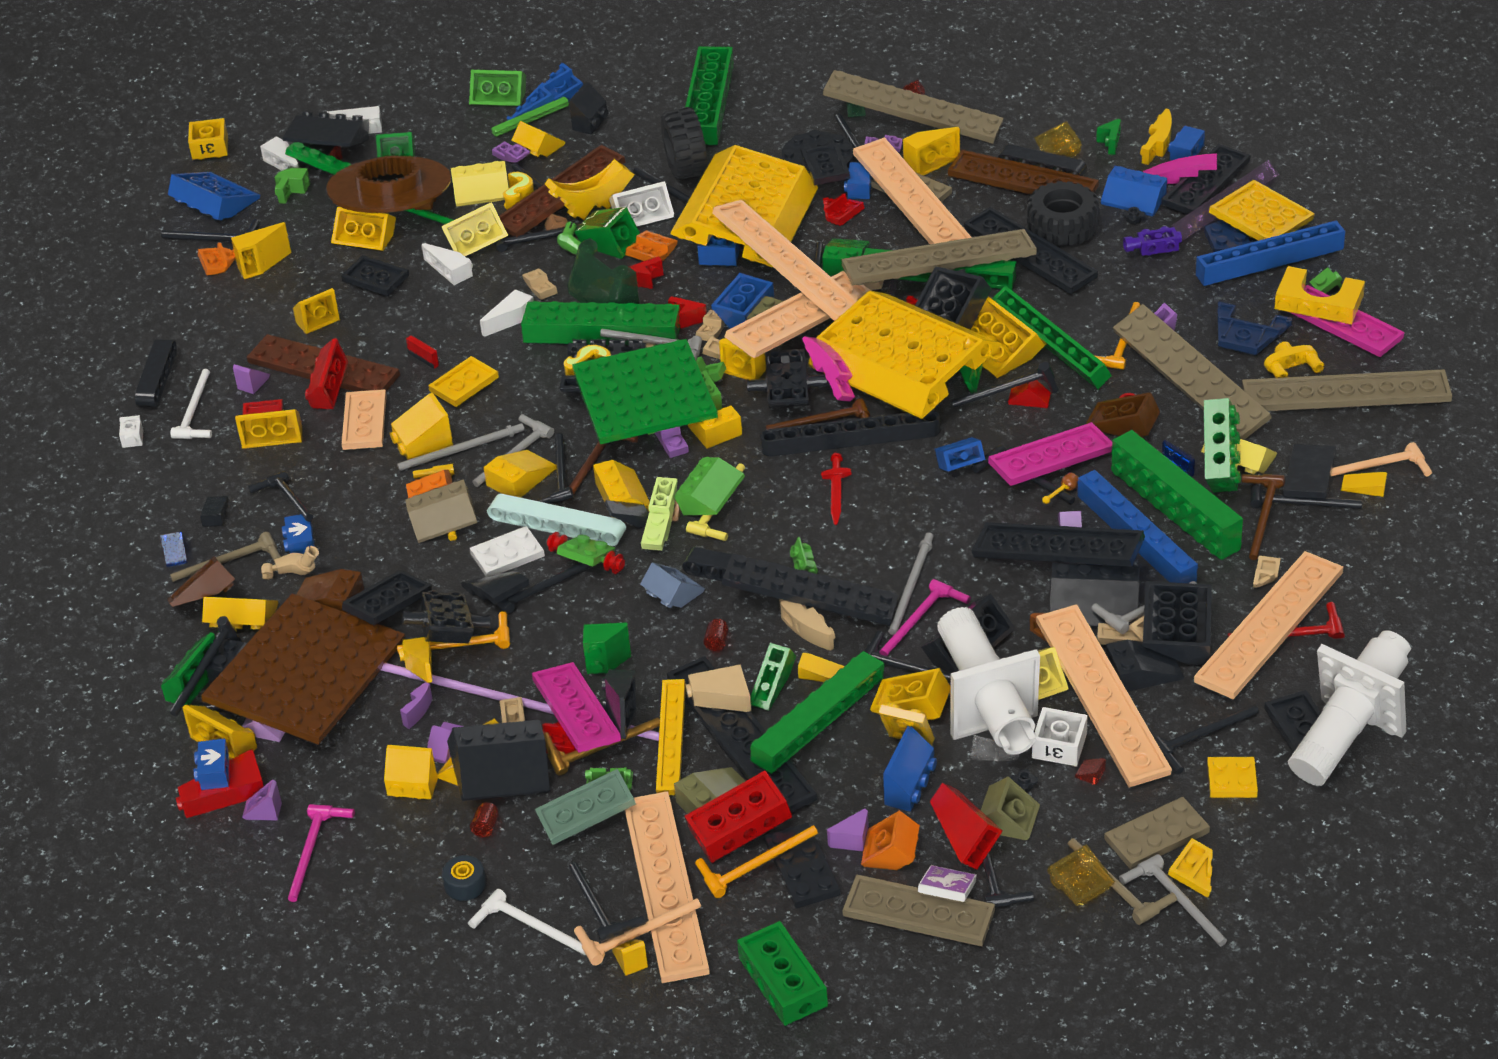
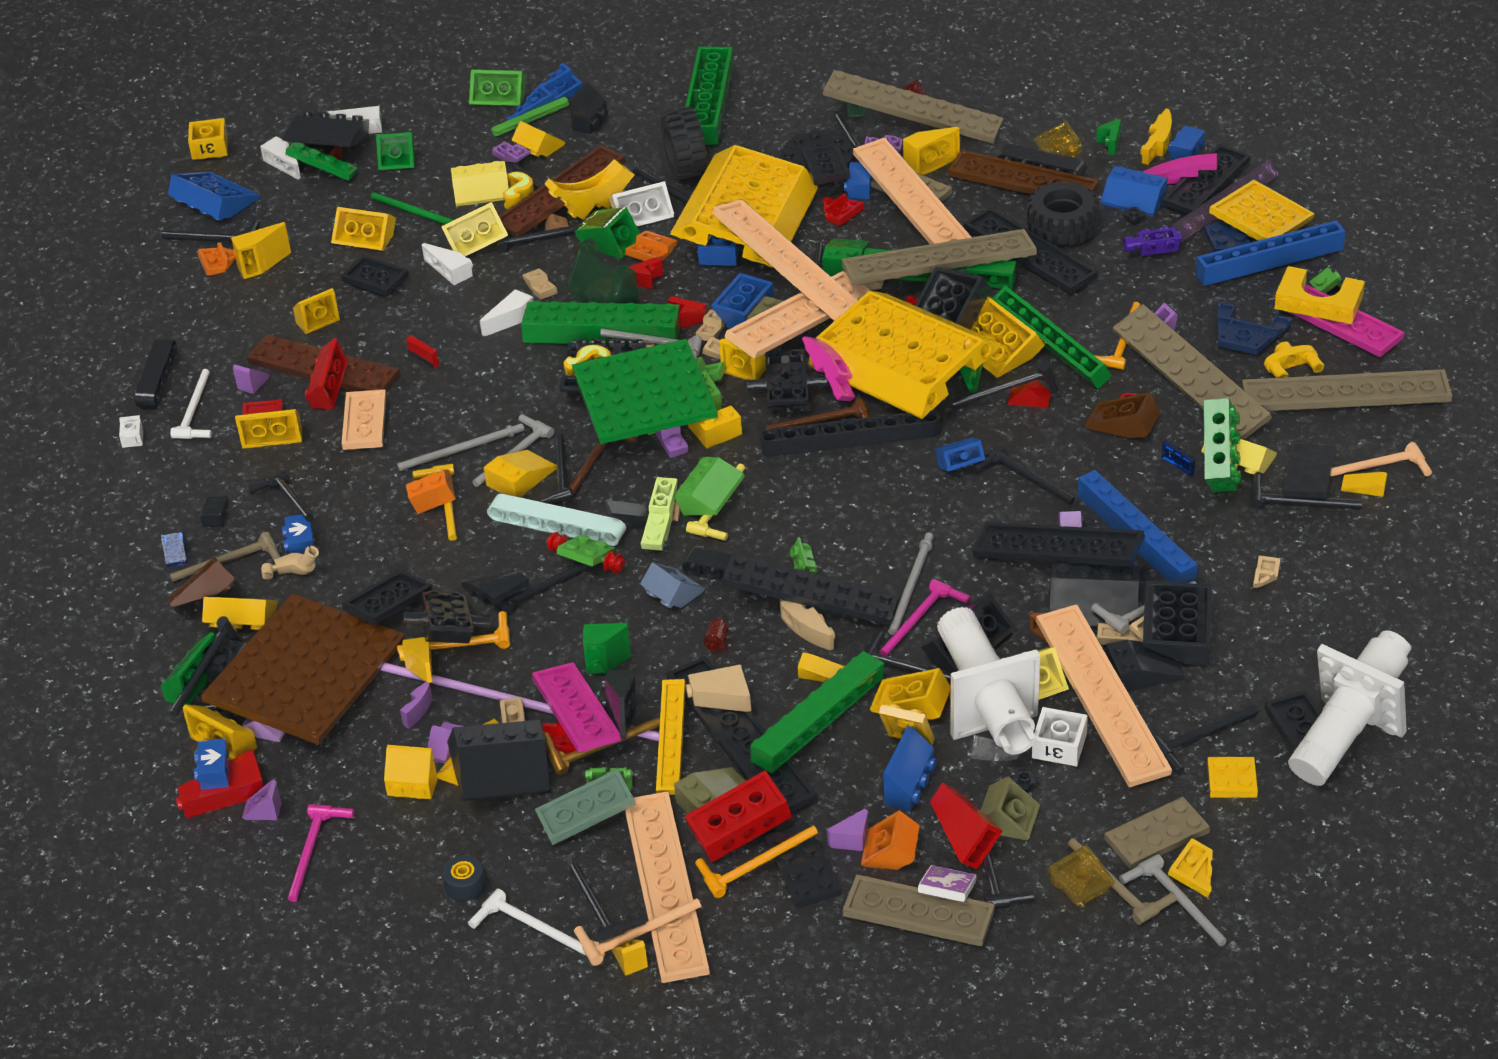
(291, 181): bright green brick -> none
(332, 587): reddish brown slope -> none
(418, 190): reddish brown piece -> none
(422, 429): yellow slope -> none
(441, 511): dark tan slope -> none
(463, 381): yellow plate -> none
(484, 820): clear red brick -> none
(507, 552): white plate -> none
(566, 239): bright green arm -> none
(619, 483): yellow slope -> none
(772, 676): green slope -> none
(782, 973): green brick -> none
(835, 475): red sword -> none
(1050, 454): dark pink plate -> none
(1069, 482): hinge -> none
(1091, 770): clear red slope -> none
(1177, 495): green brick -> none
(1268, 625): light nougat plate -> none
(1272, 483): reddish brown bar -> none
(1332, 628): red bar -> none

